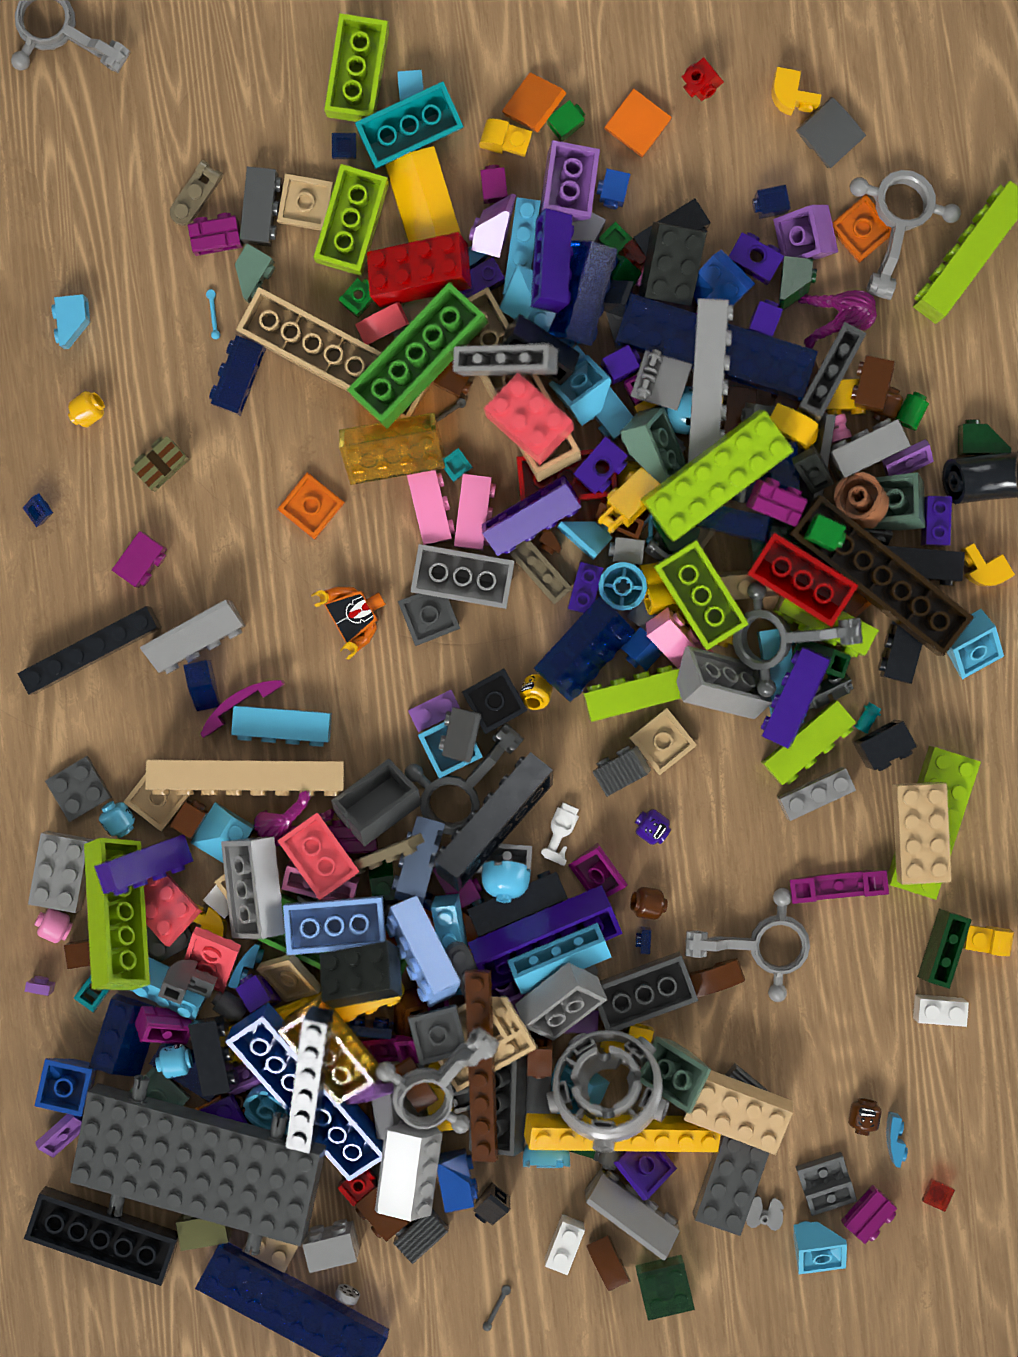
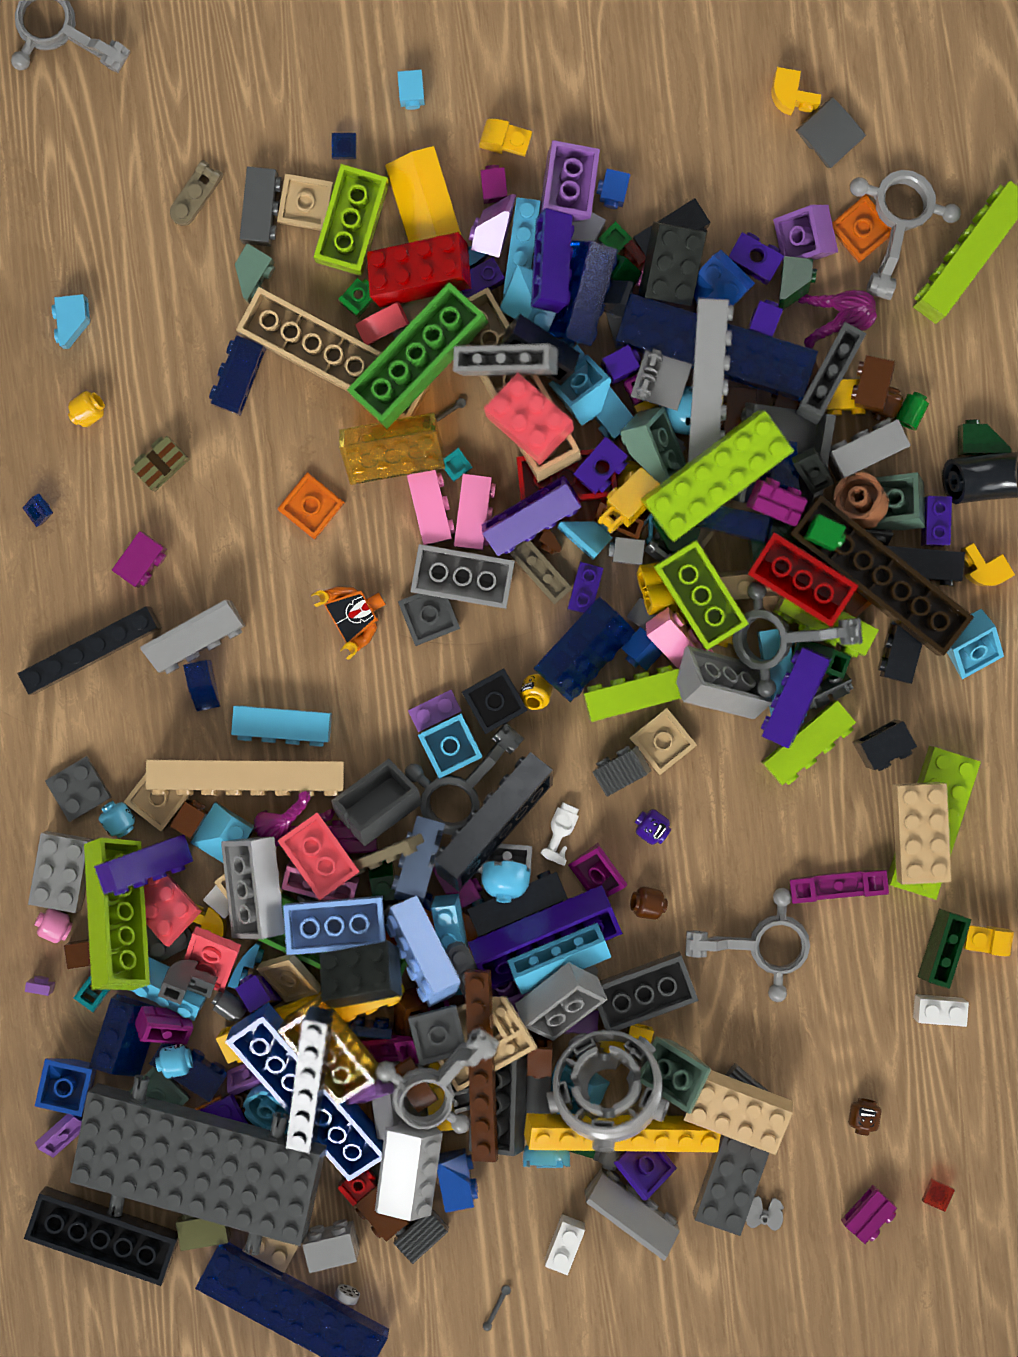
(210, 294): medium azure hinge -> none
(213, 1055): black brick -> none
(214, 234): magenta brick -> none
(215, 721): magenta slope -> none
(356, 67): lime brick -> none
(409, 125): teal slope -> none
(453, 382): reddish brown slope -> none
(460, 734): dark grey slope -> none
(492, 1205): black slope -> none
(534, 102): orange tile -> none
(566, 120): green brick -> none
(608, 1263): reddish brown slope -> none
(623, 586): medium azure cylinder -> none
(638, 123): orange tile -> none
(643, 940): clear blue plate -> none
(664, 1287): clear green brick -> none
(701, 80): red brick -> none
(717, 978): reddish brown slope -> none
(771, 202): clear blue brick -> none
(795, 426): yellow brick -> none
(816, 793): light grey brick -> none
(818, 1248): medium azure slope -> none
(826, 1183): dark grey slope -> none
(842, 432): bright pink wheel -> none
(868, 717): teal pin -> none
(896, 1147): dark azure slope -> none
(908, 459): medium lavender plate -> none

